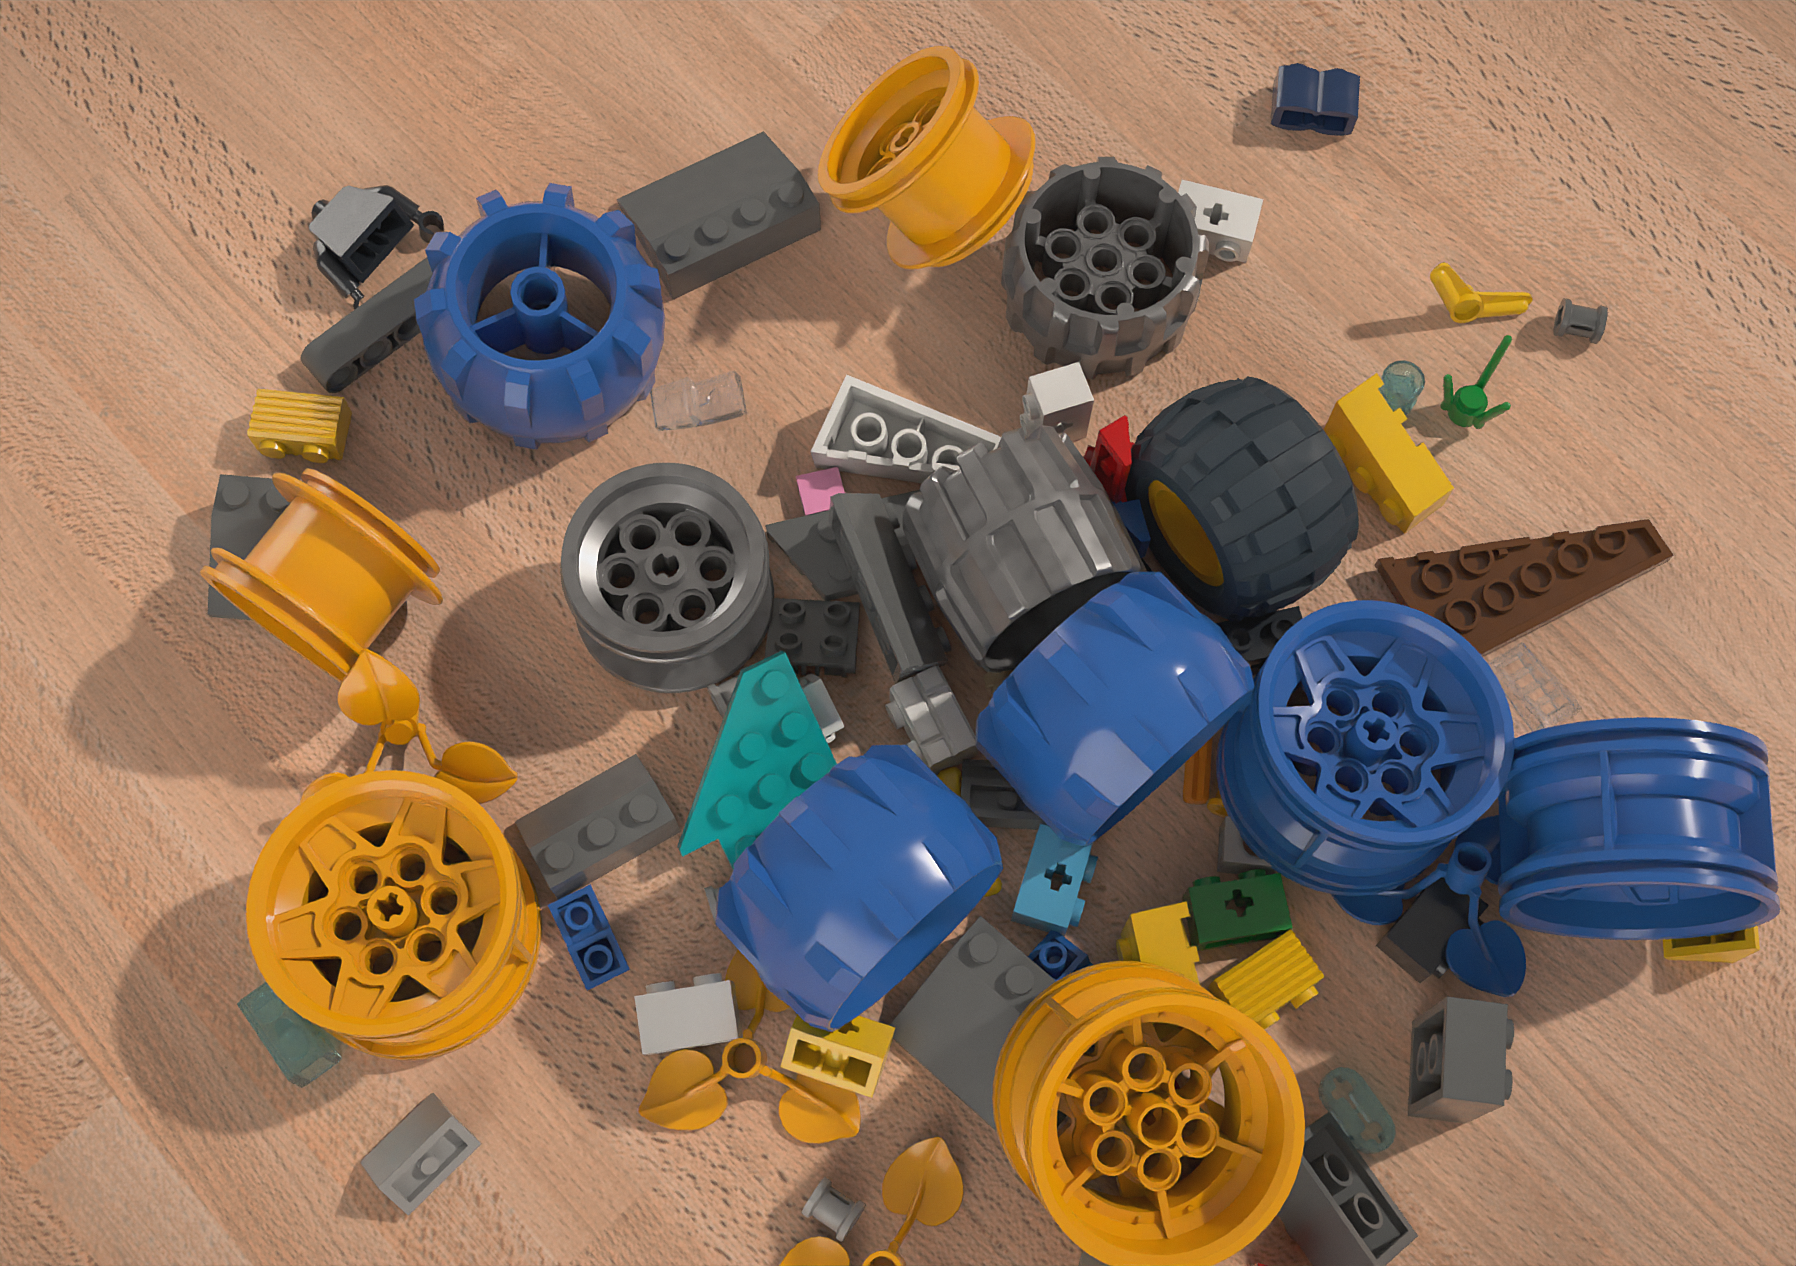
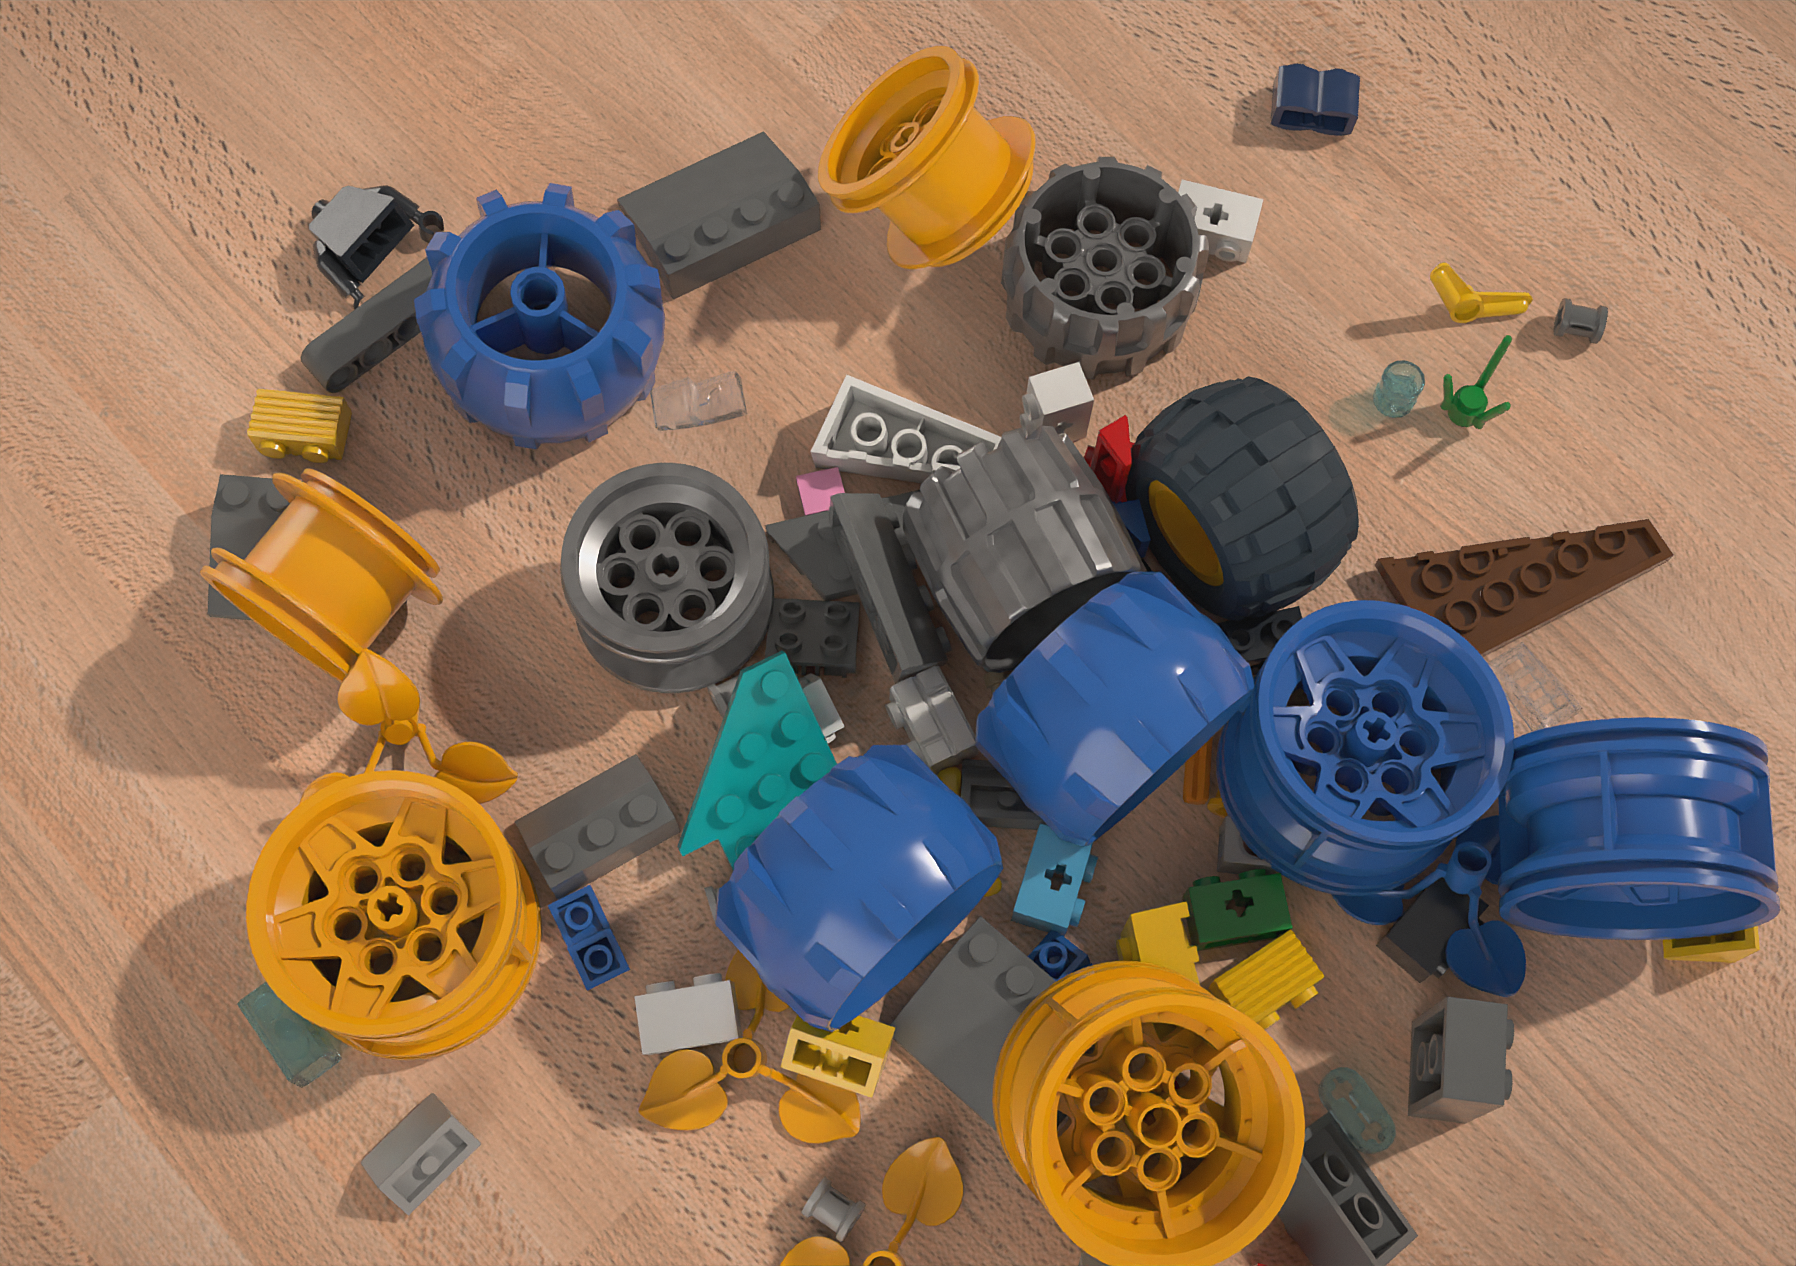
(1384, 457): yellow wedge -> none

